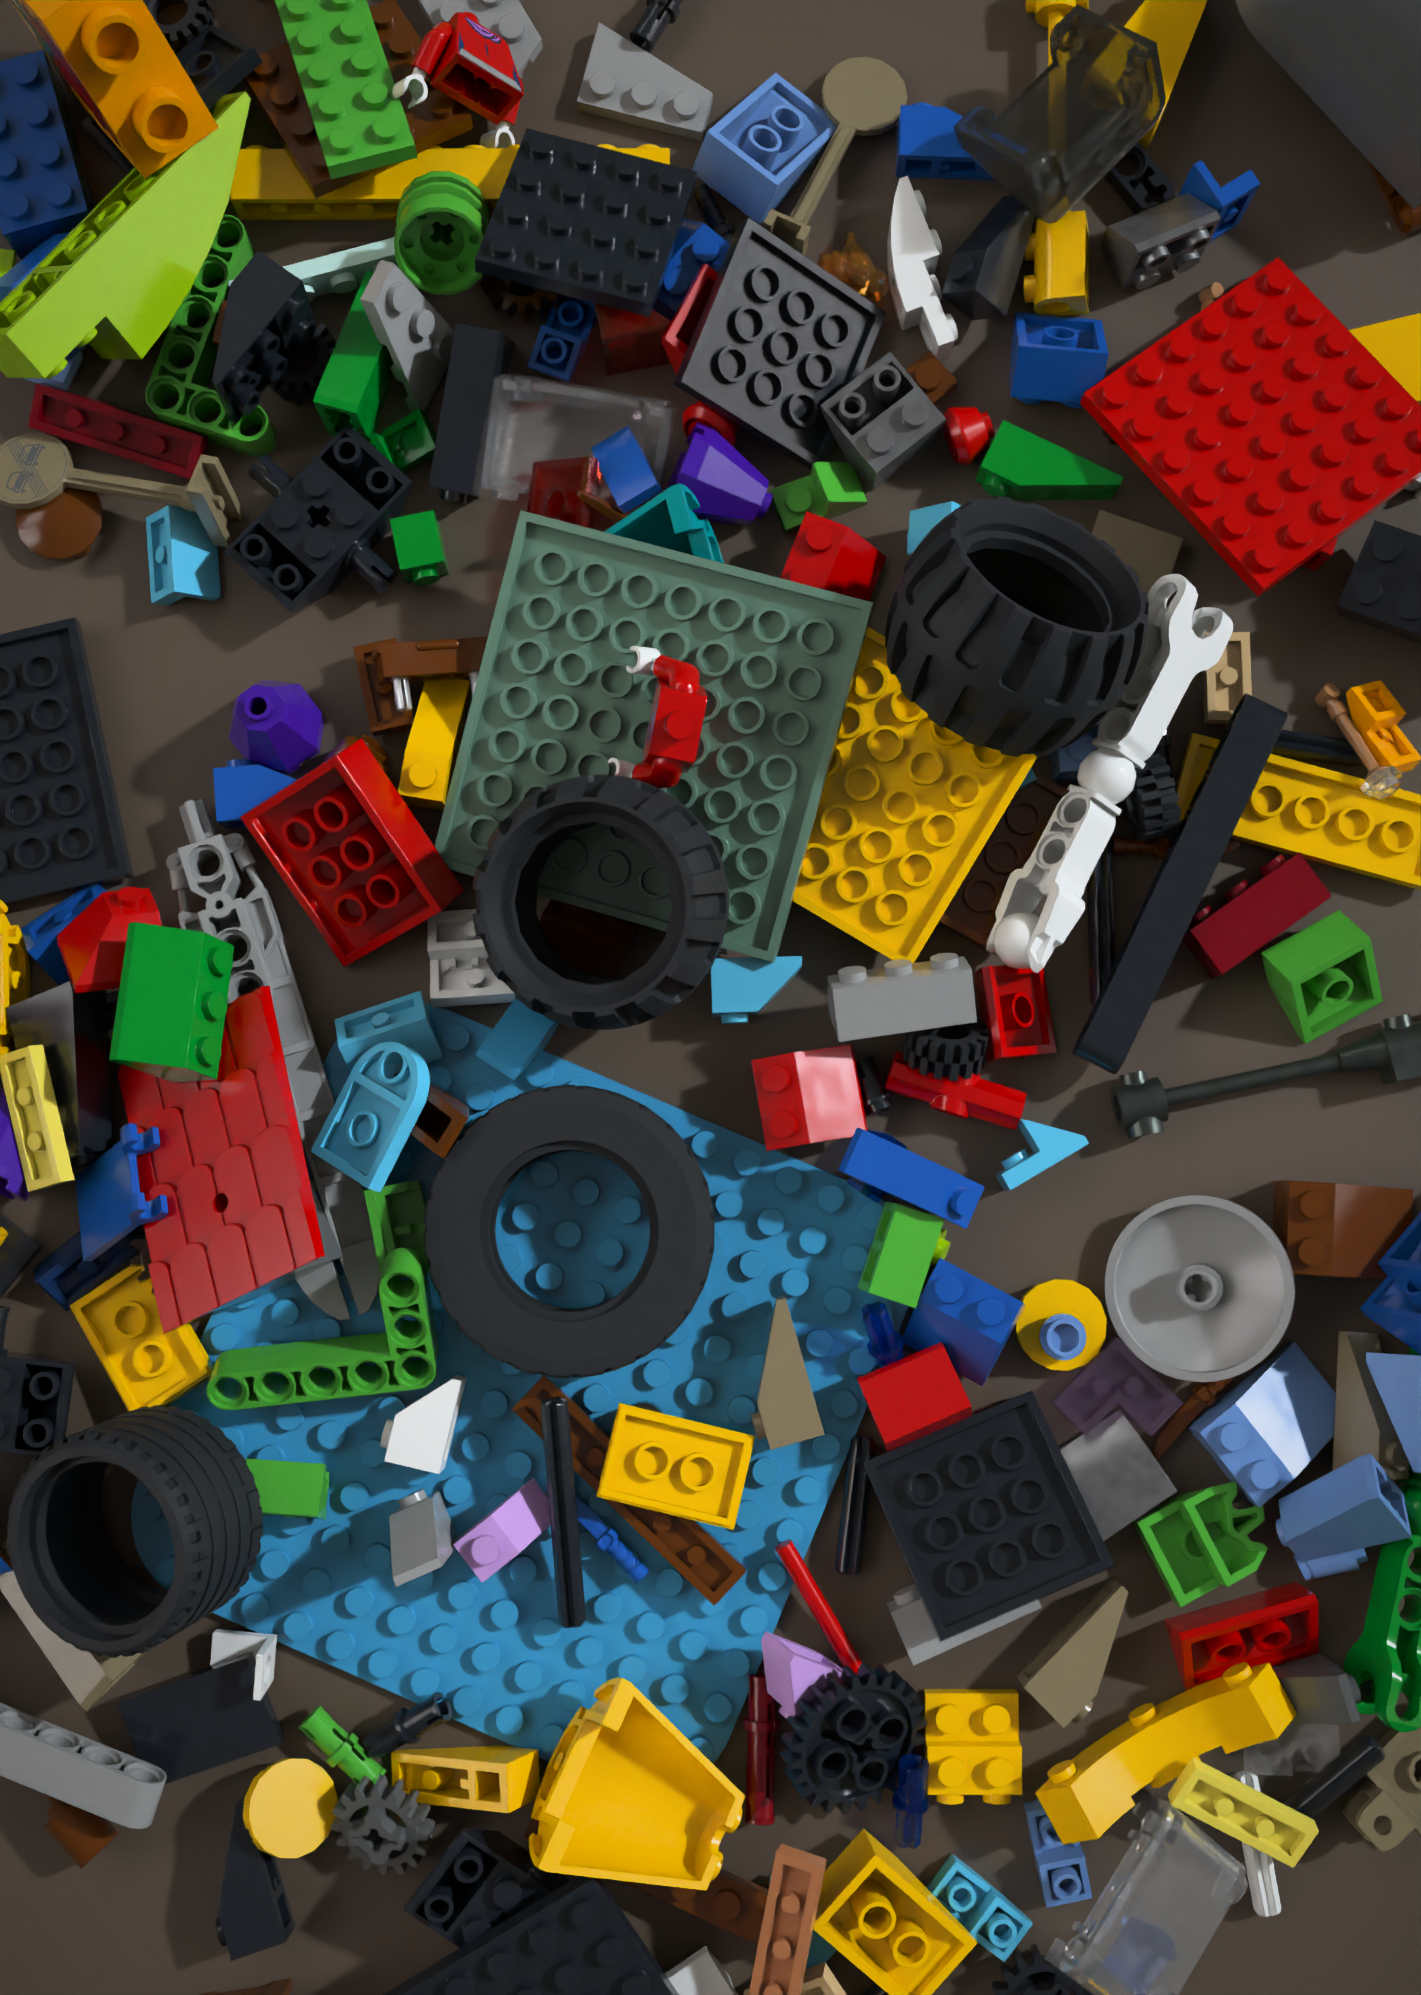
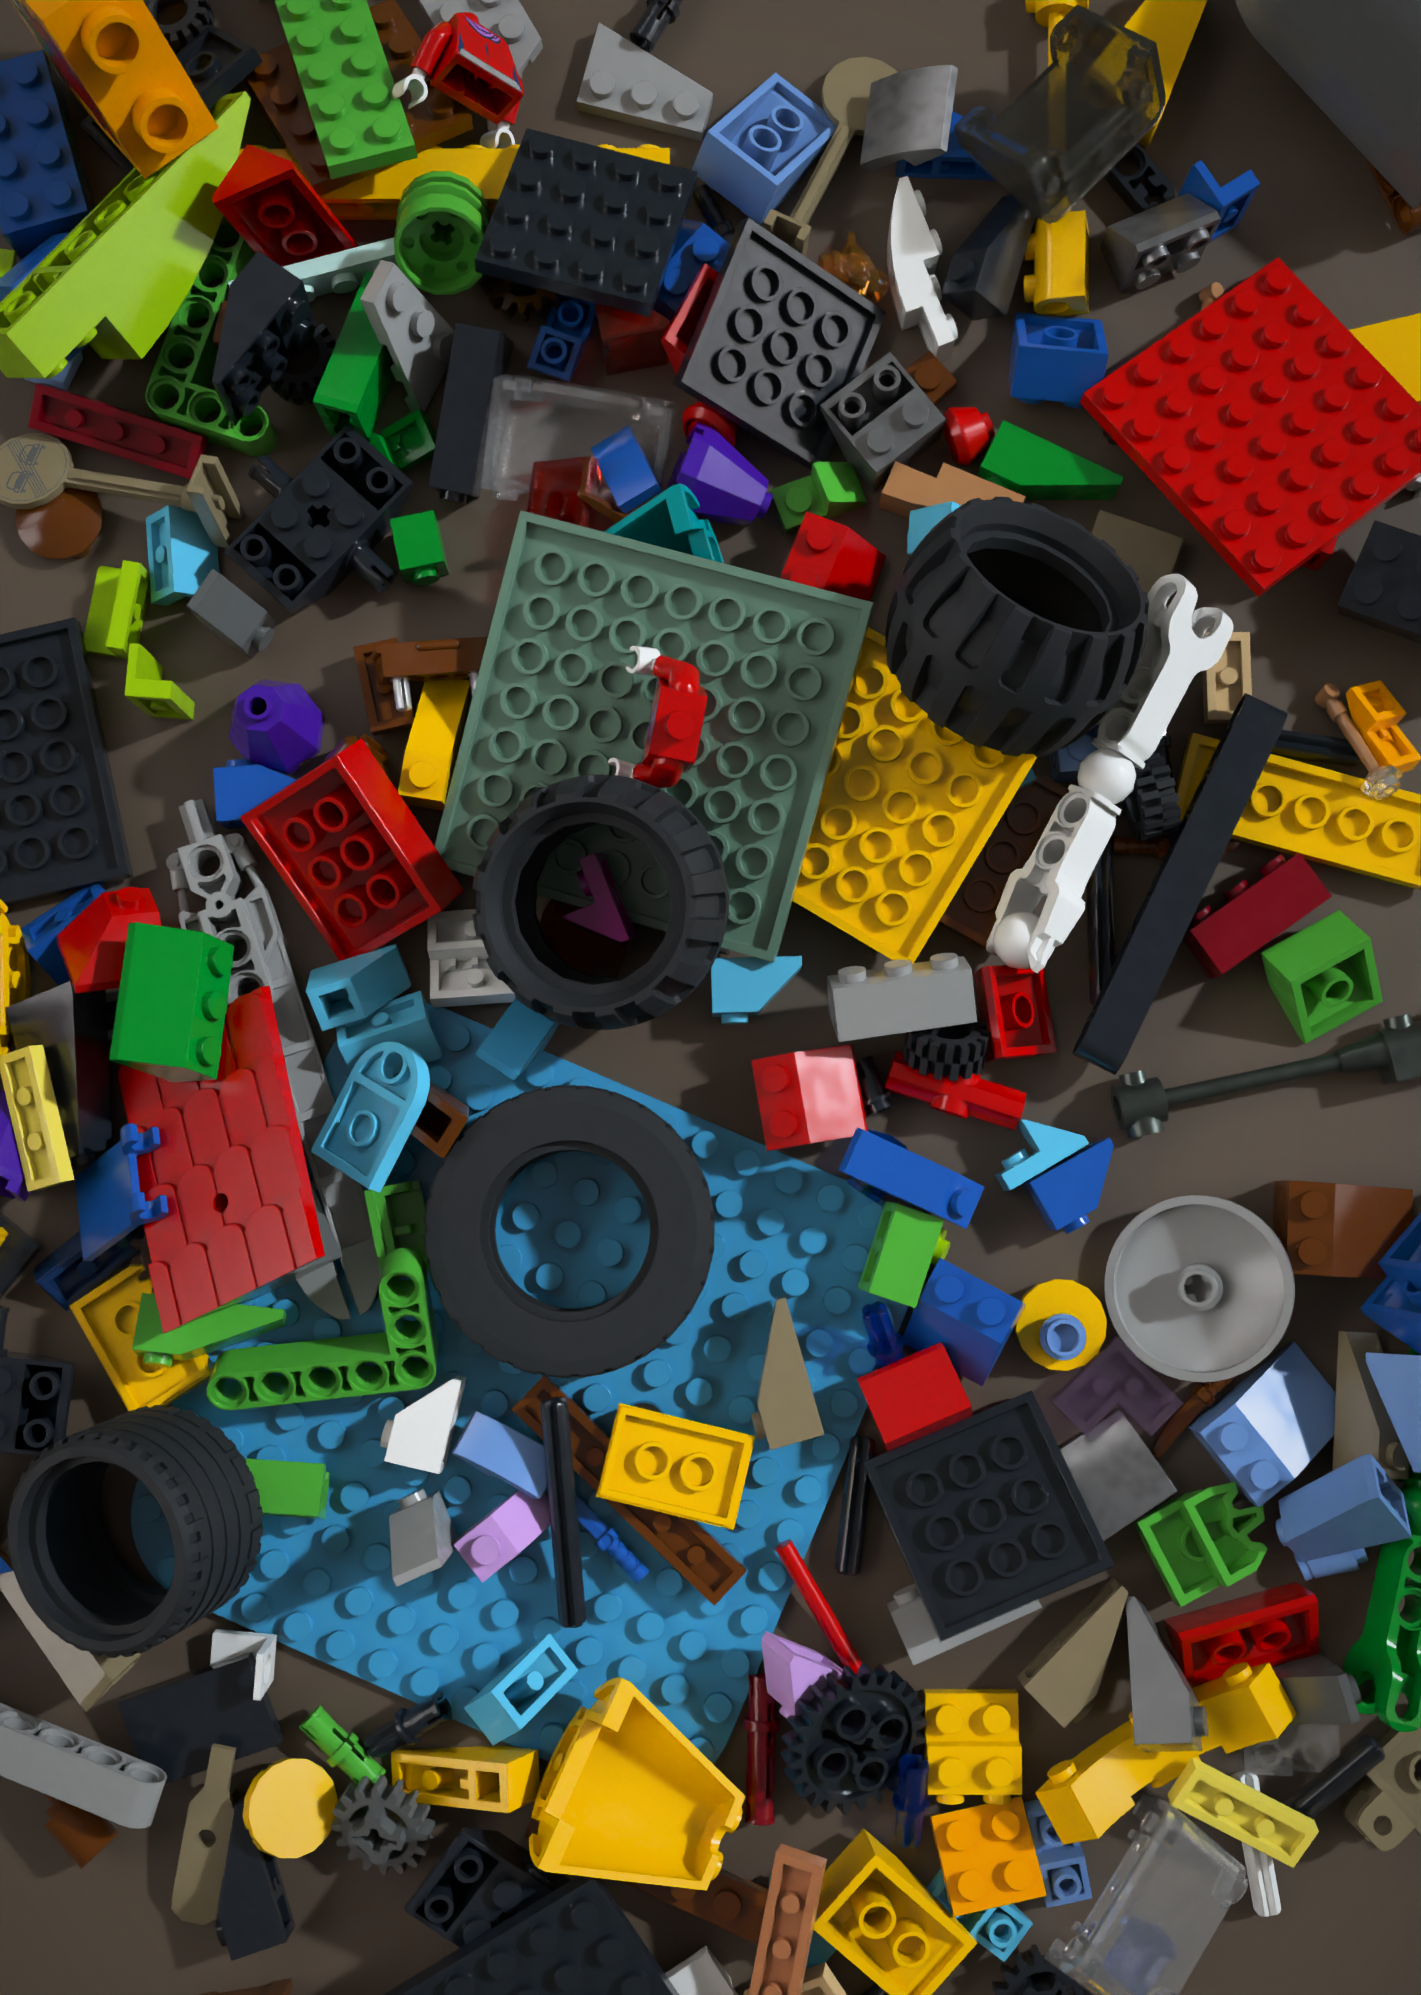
(117, 609): none -> lime panel
(151, 693): none -> lime panel
(202, 1335): none -> bright green slope
(203, 1860): none -> dark tan piece
(232, 615): none -> dark grey slope
(278, 209): none -> red slope
(356, 986): none -> medium azure slope
(503, 1454): none -> medium blue slope
(521, 1690): none -> medium azure slope
(609, 911): none -> magenta slope
(909, 116): none -> flat silver slope
(912, 489): none -> medium nougat slope
(987, 1857): none -> light orange plate
(1071, 1186): none -> blue slope
(1162, 1701): none -> dark grey slope

